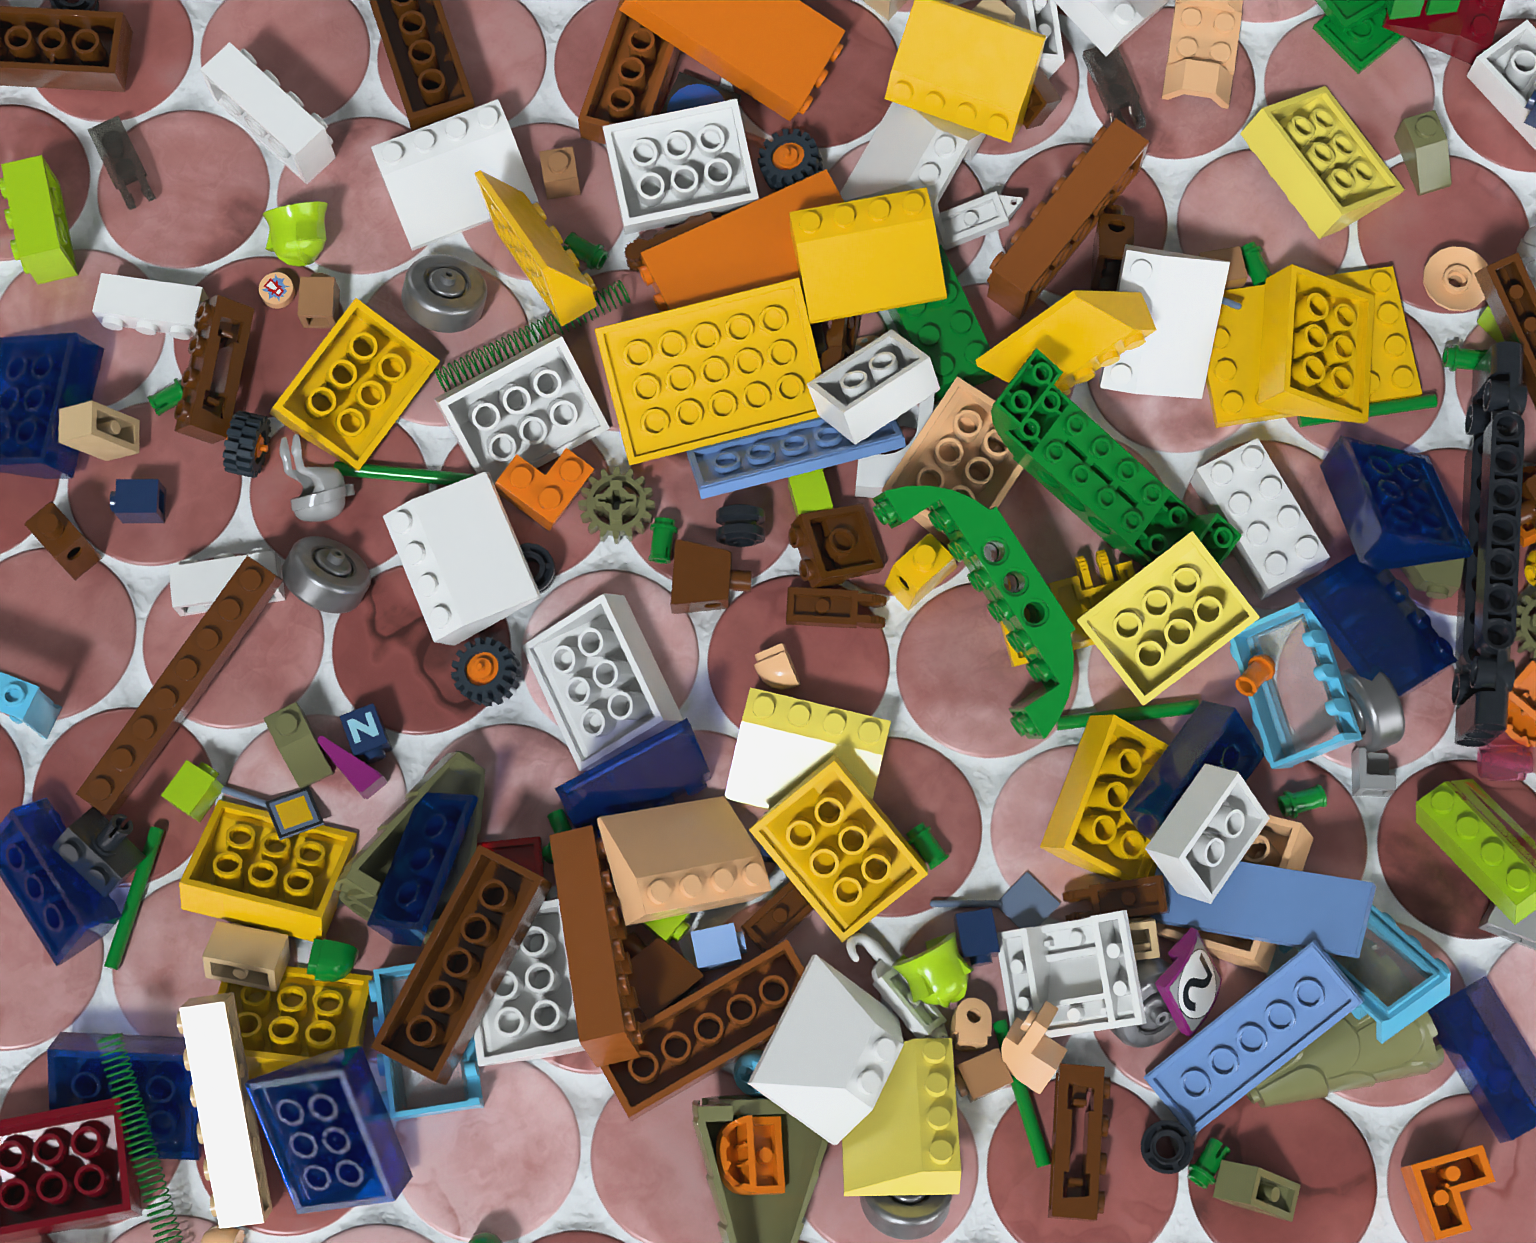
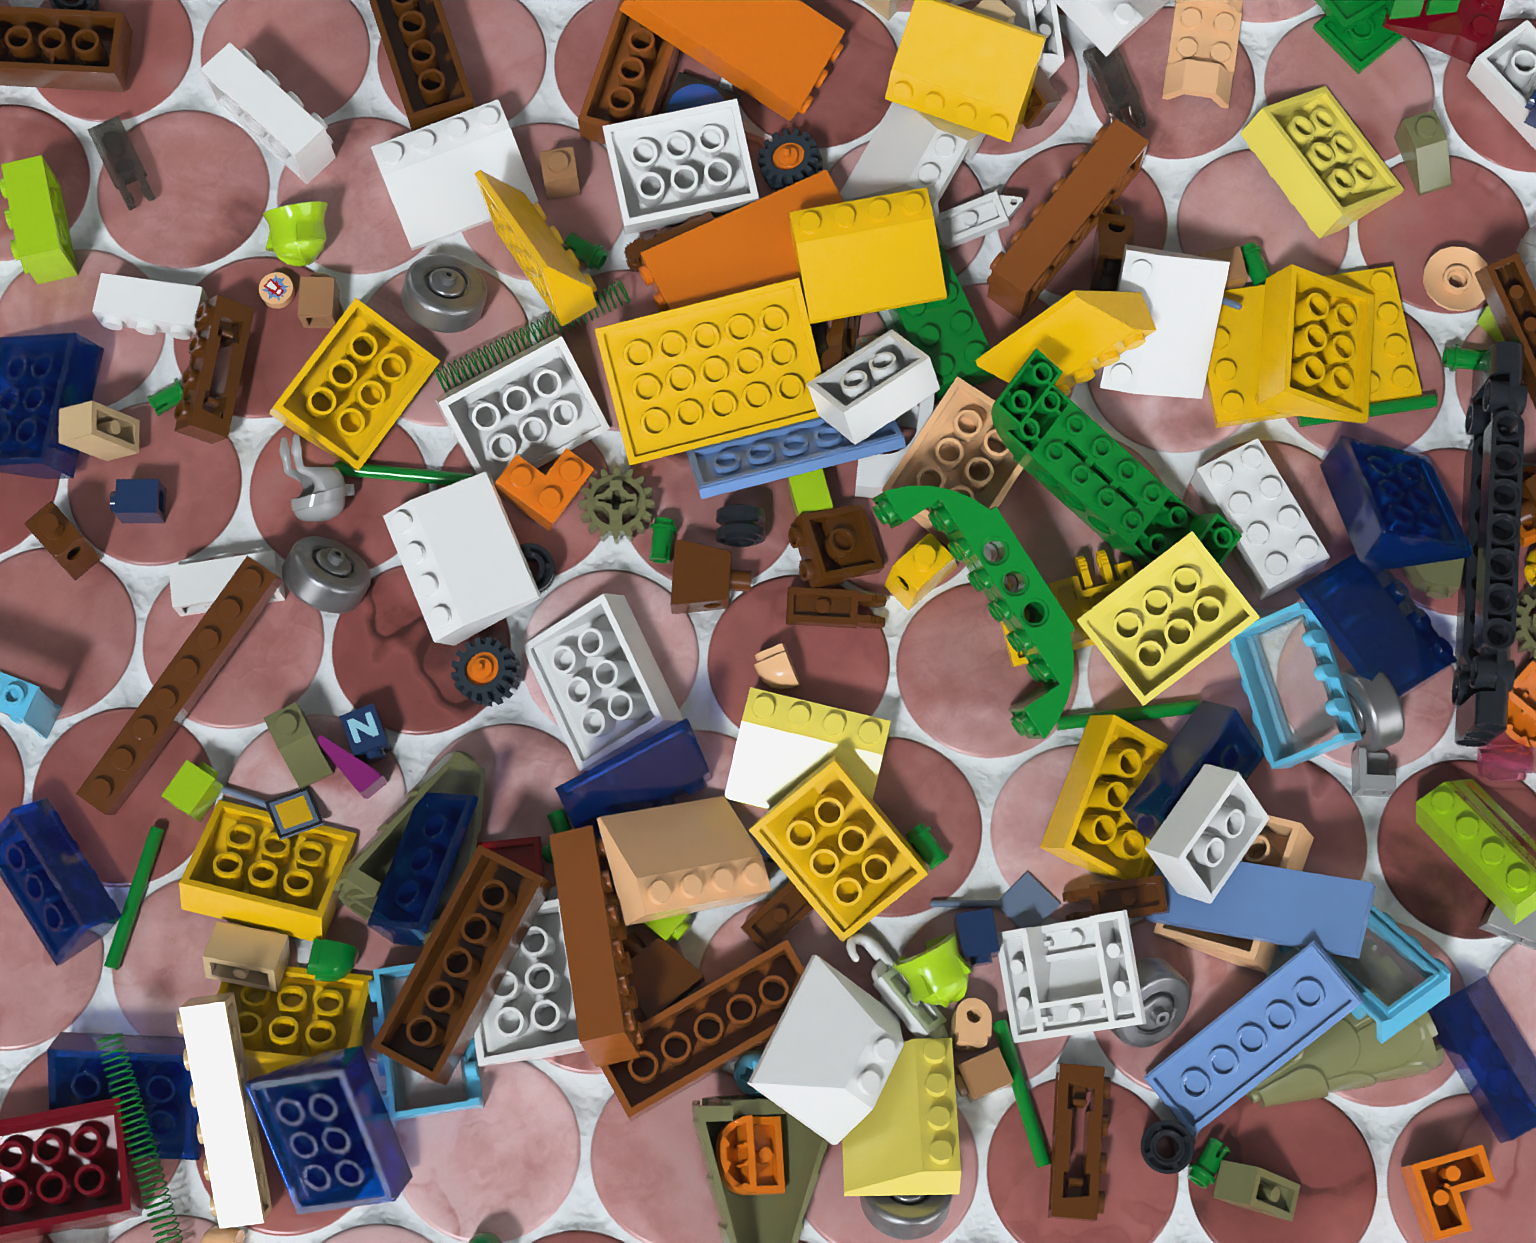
(100, 850): black brick -> none
(246, 444): black wheel -> none
(718, 947): light blue brick -> none
(1030, 1053): light nougat brick -> none
(1144, 937): tan brick -> none
(1189, 983): slope -> none
(1259, 669): orange pin -> none
(1300, 801): green pin -> none

